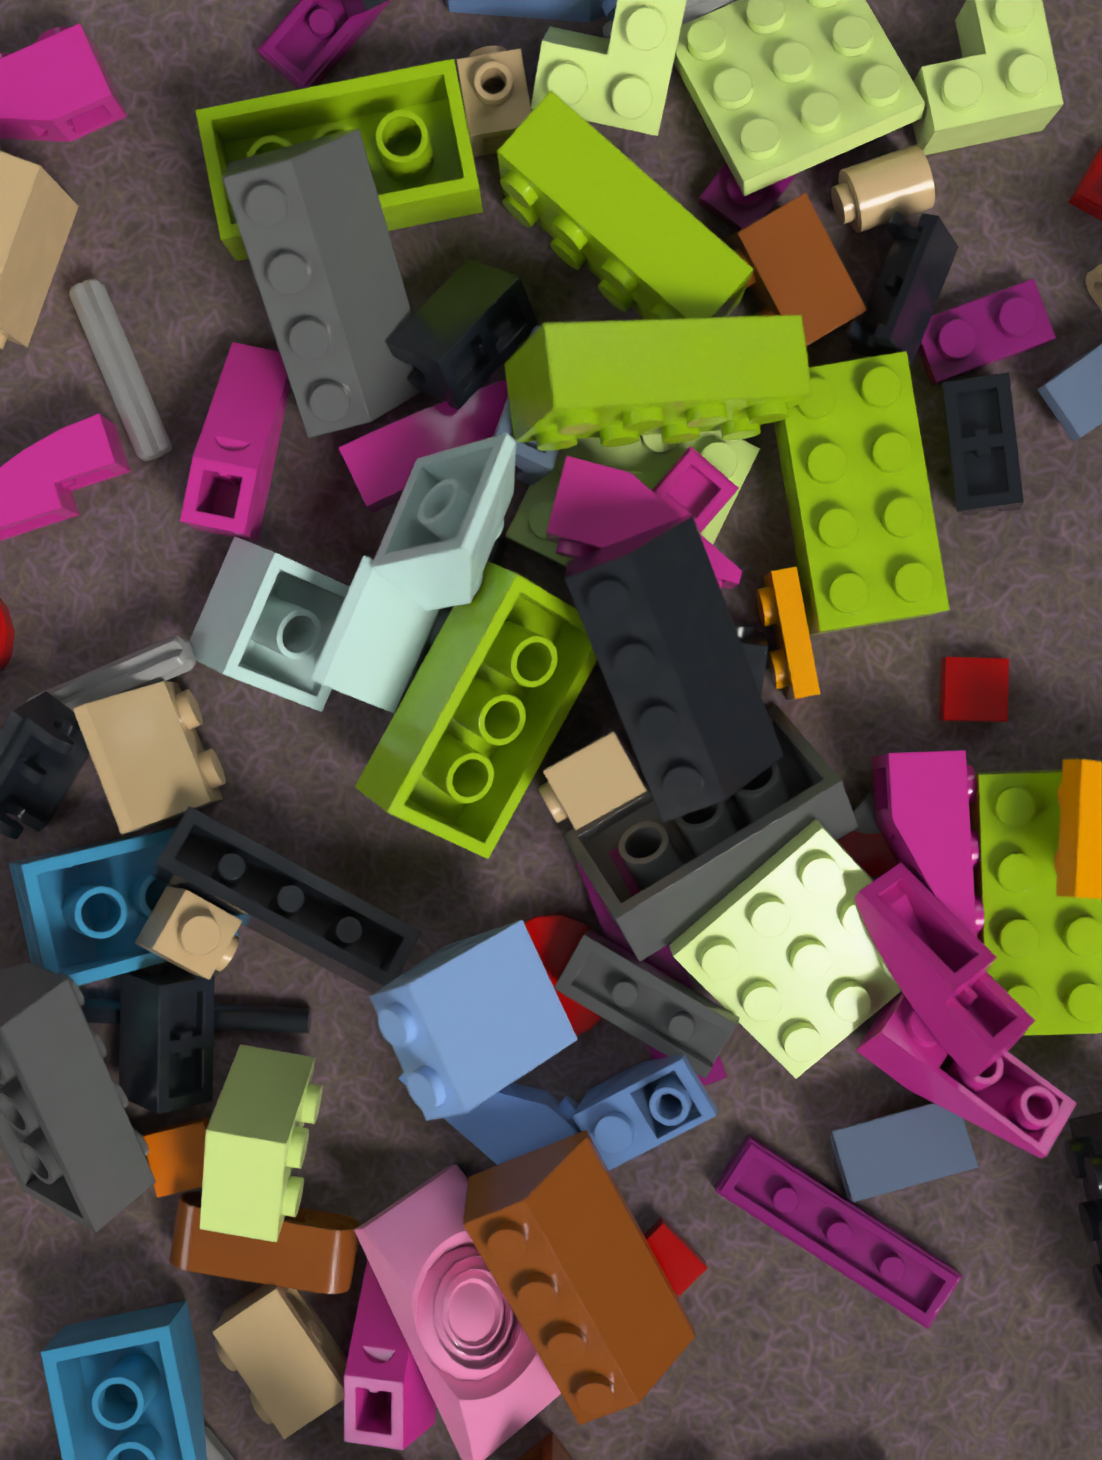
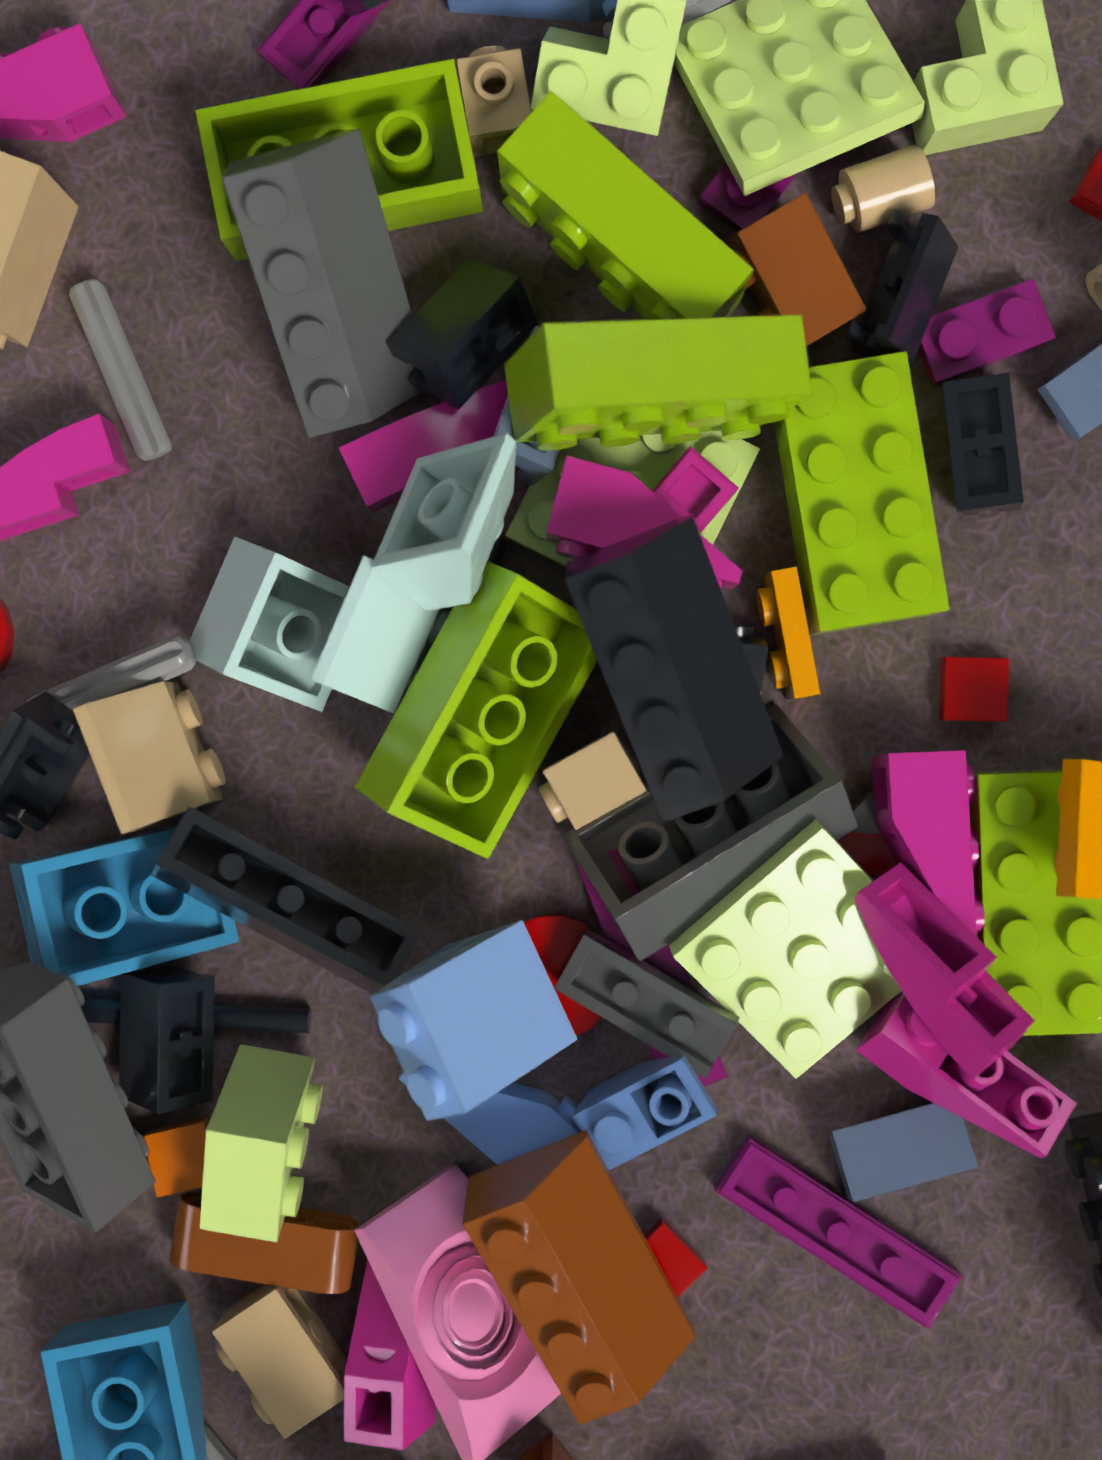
(190, 933): tan brick -> none
(238, 445): dark pink slope -> none

